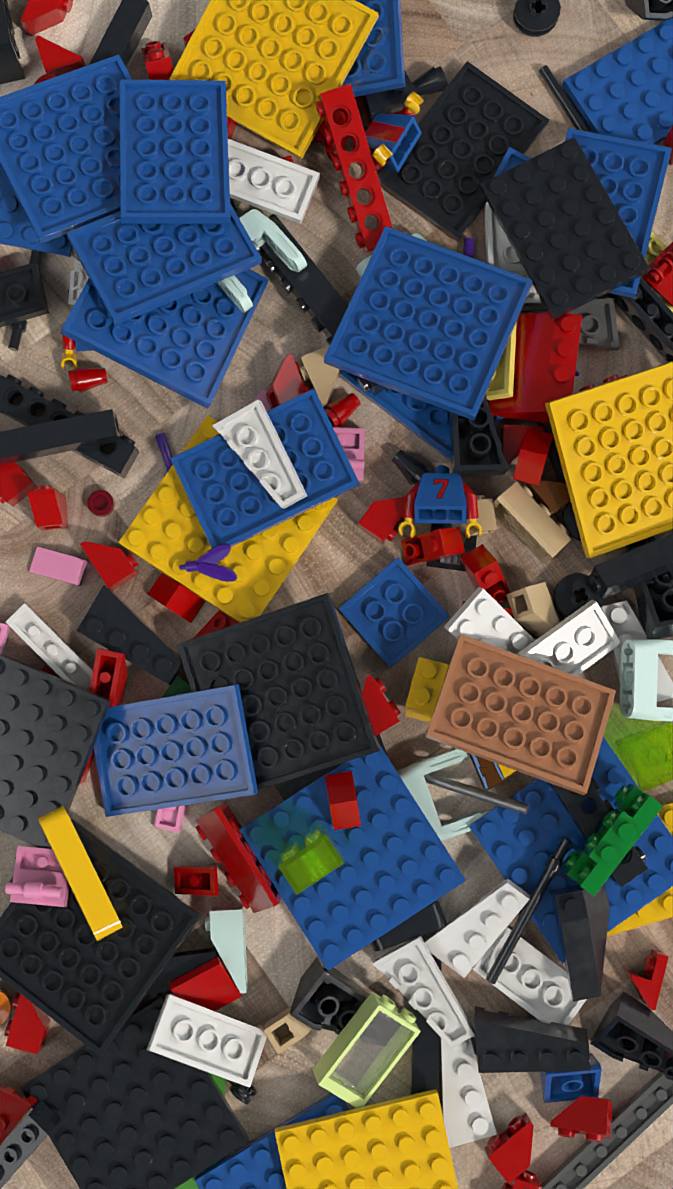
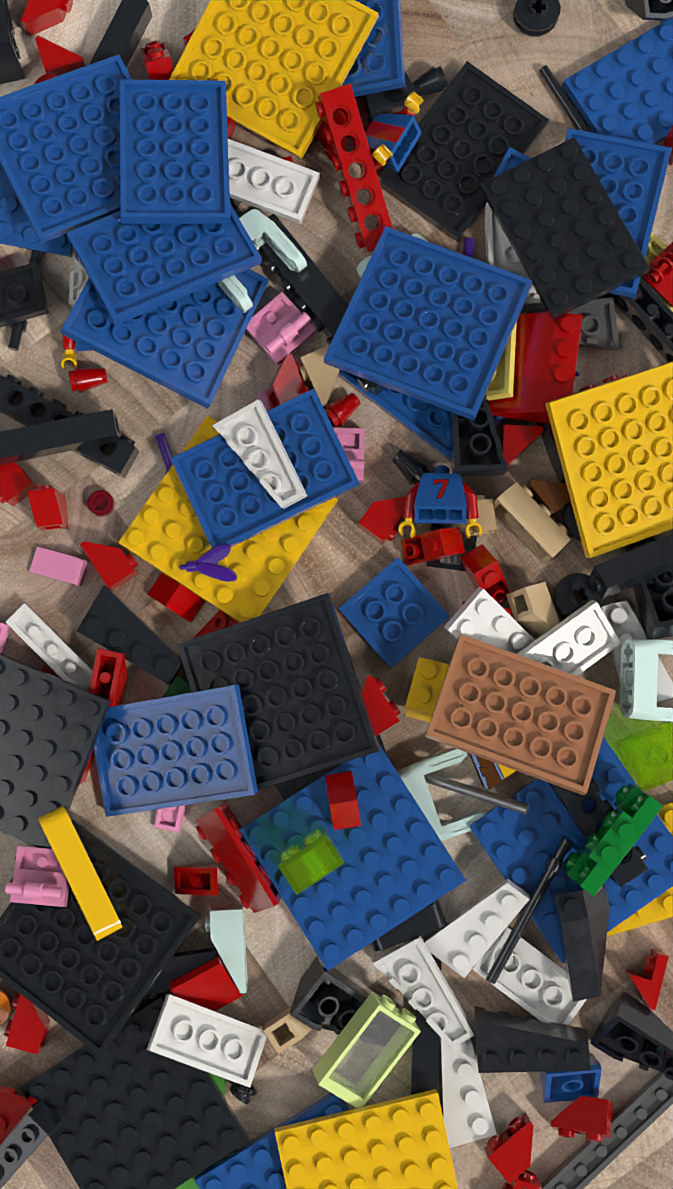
(280, 328): none -> bright pink plate
(532, 456): red slope -> none

